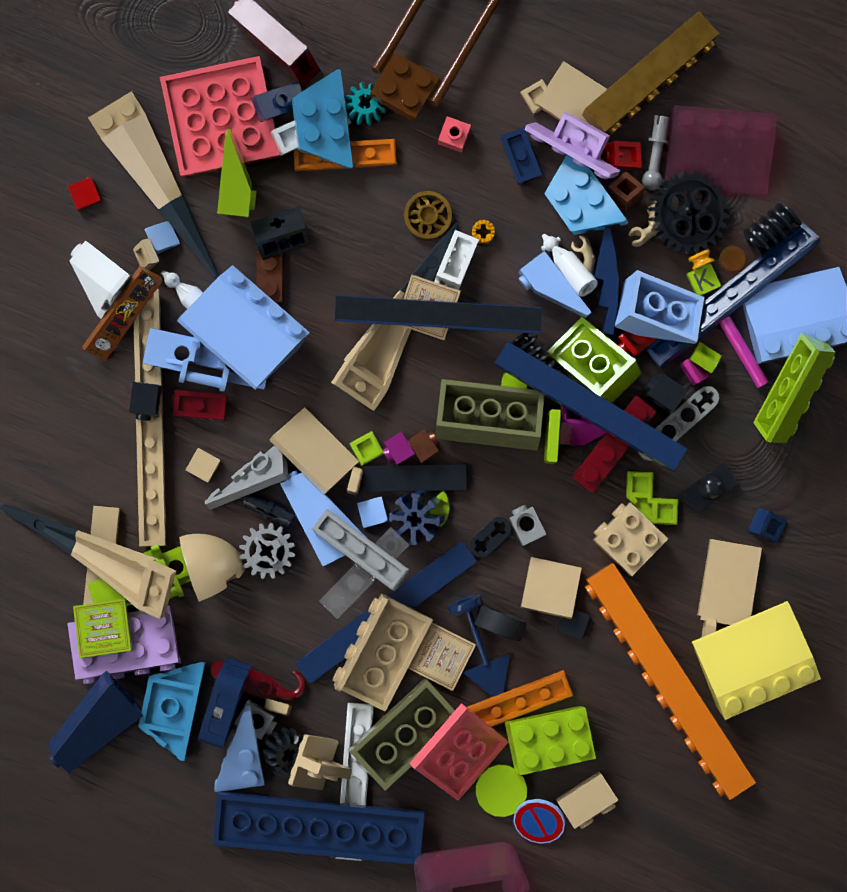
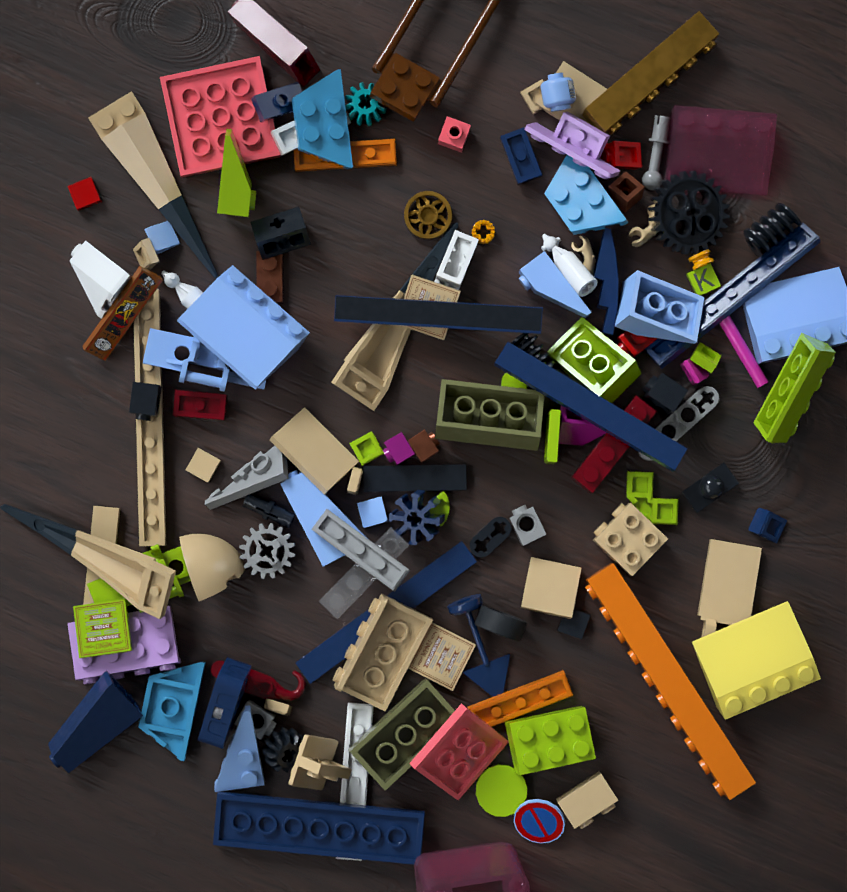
(558, 92): none -> light blue head
(732, 259): clear orange tile -> none

